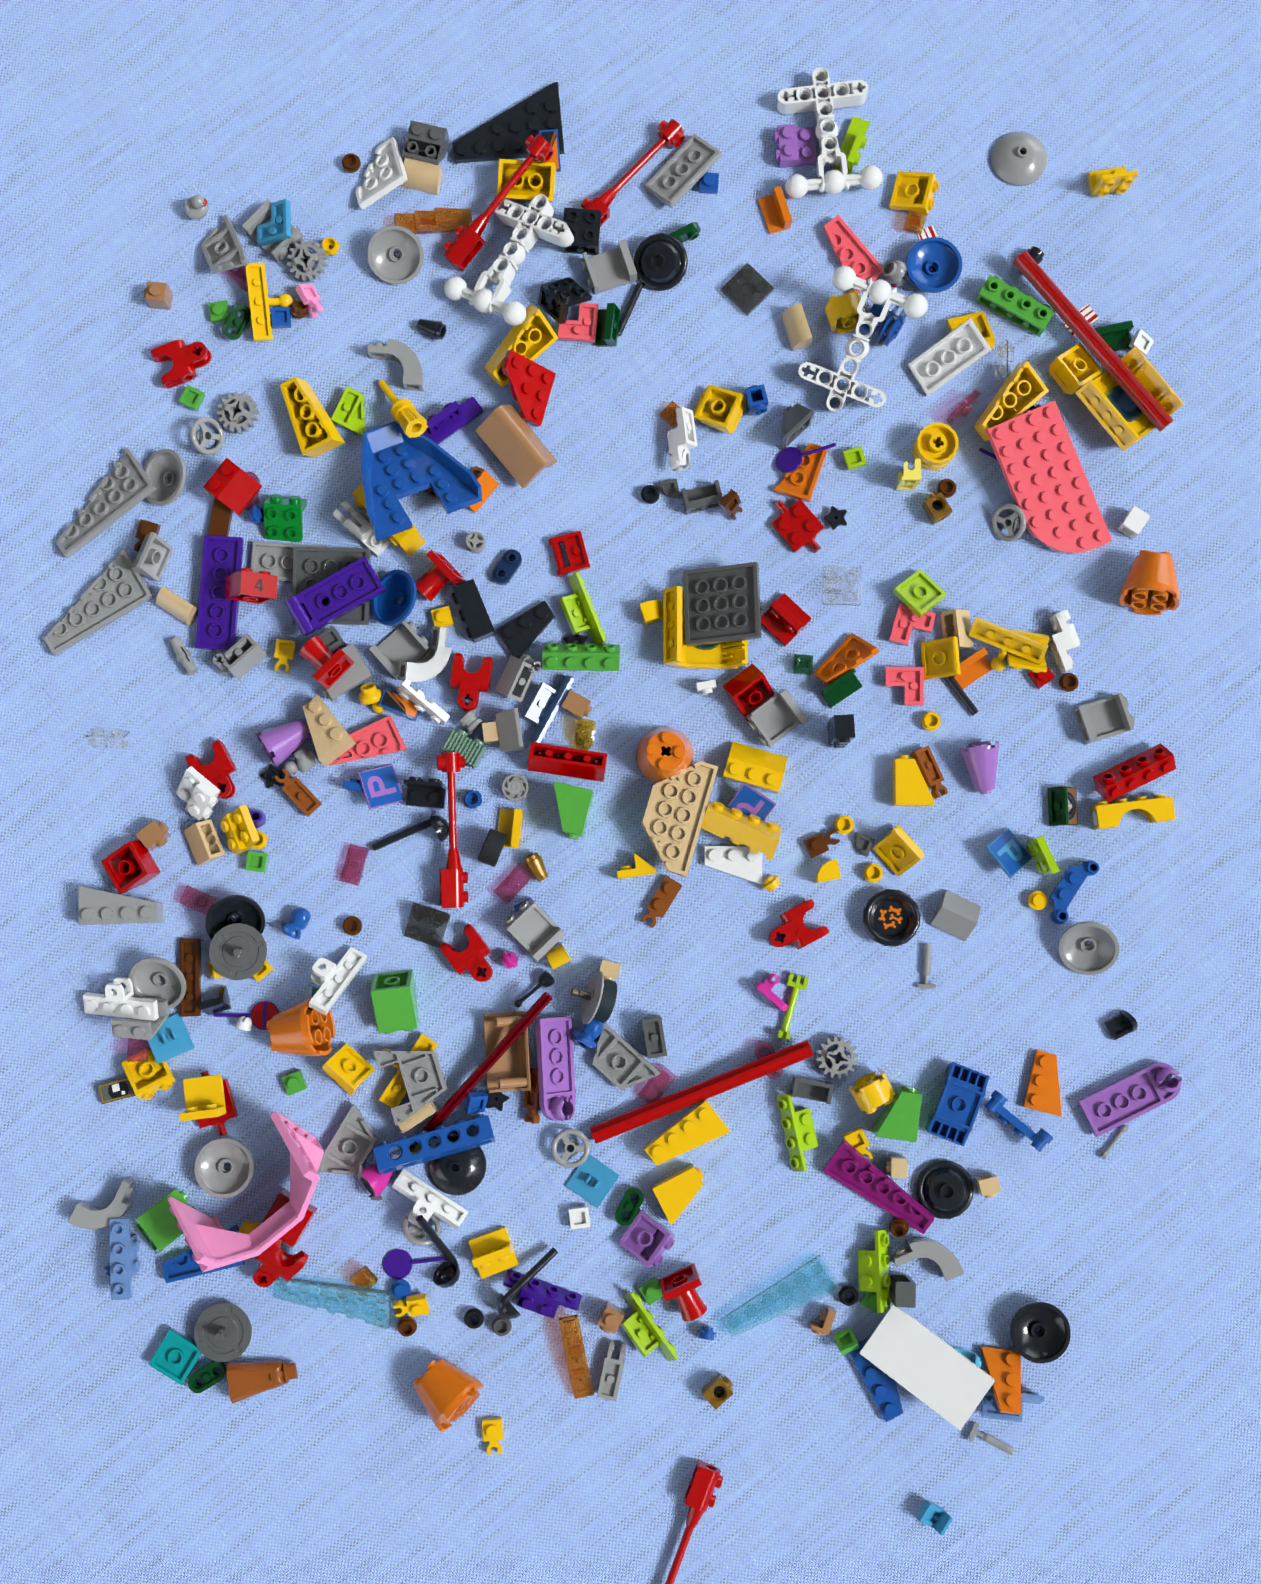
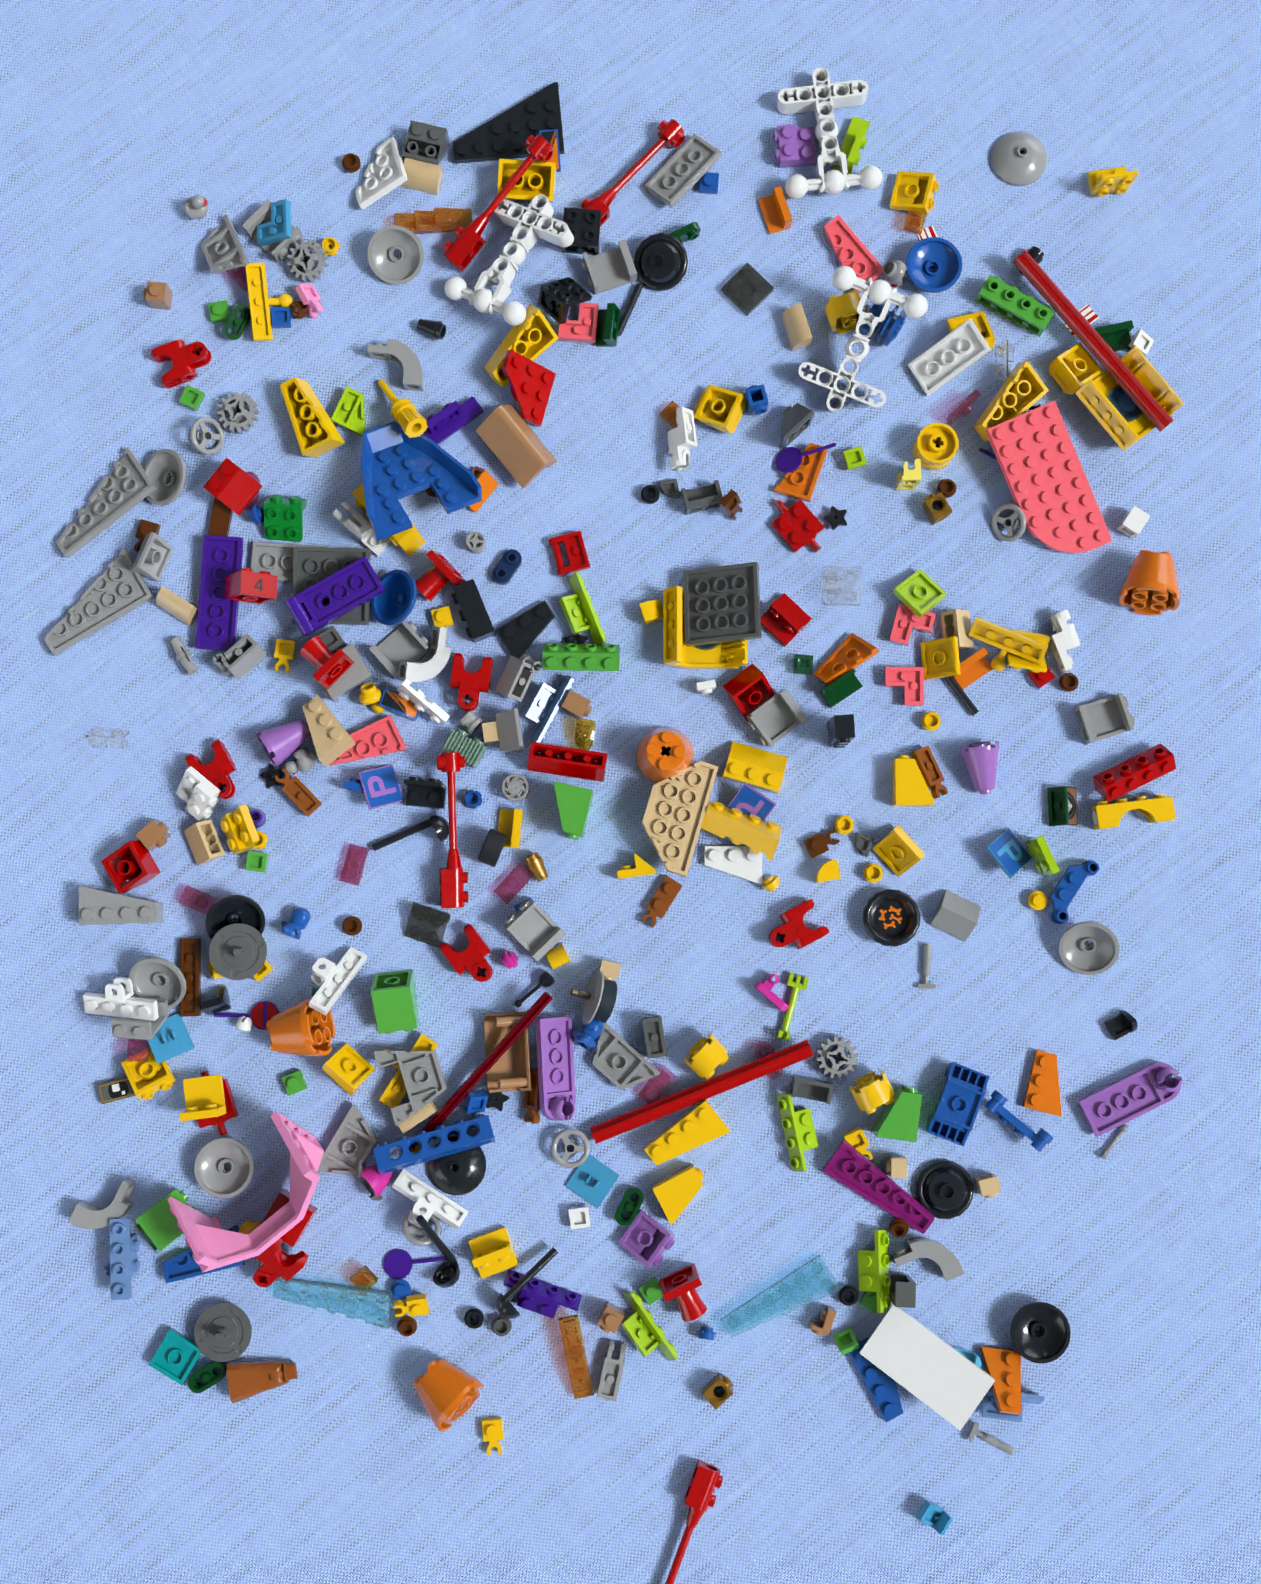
(706, 1056): none -> yellow brick

